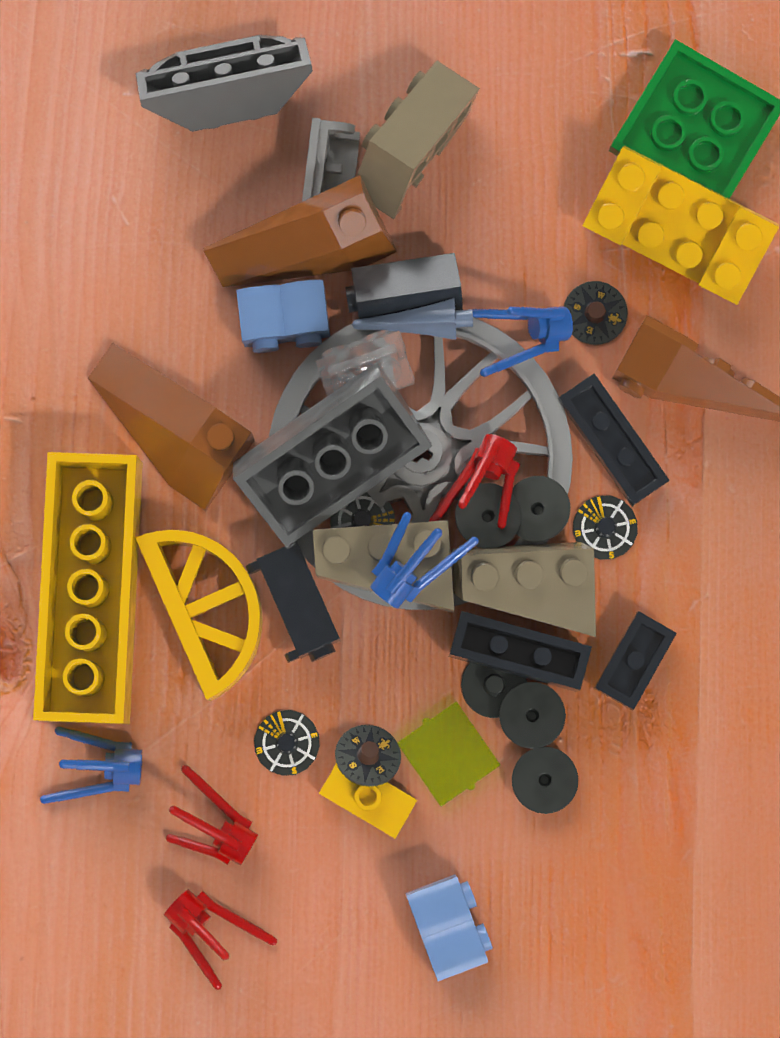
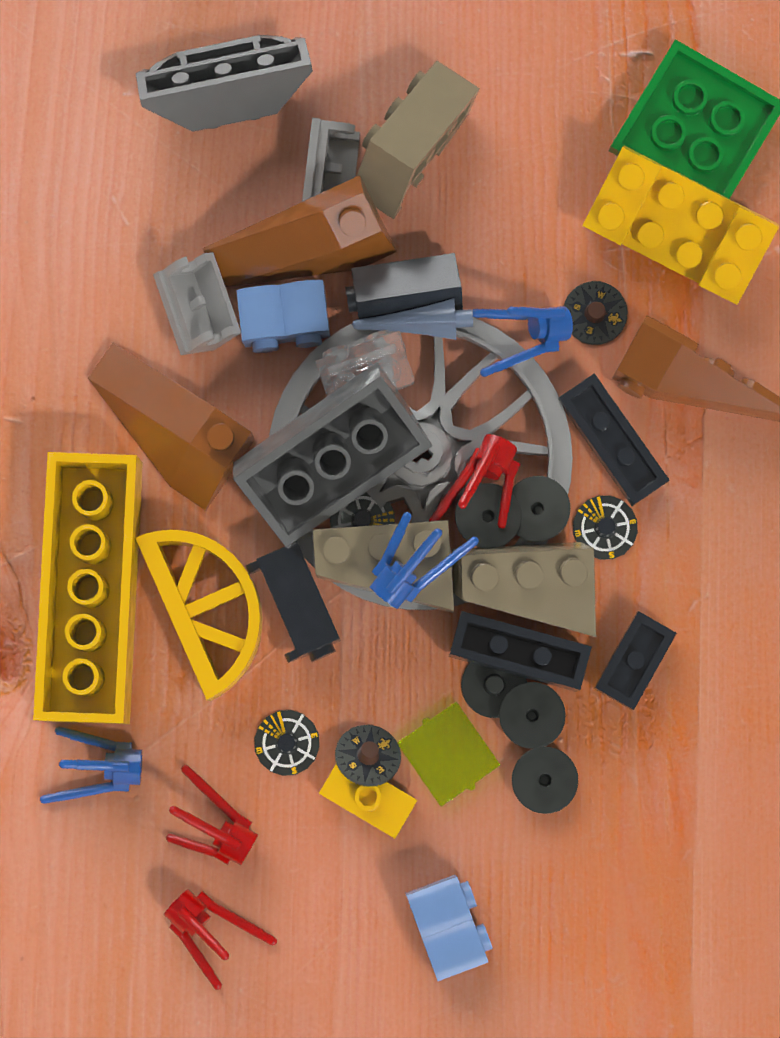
(197, 304): none -> light grey hinge

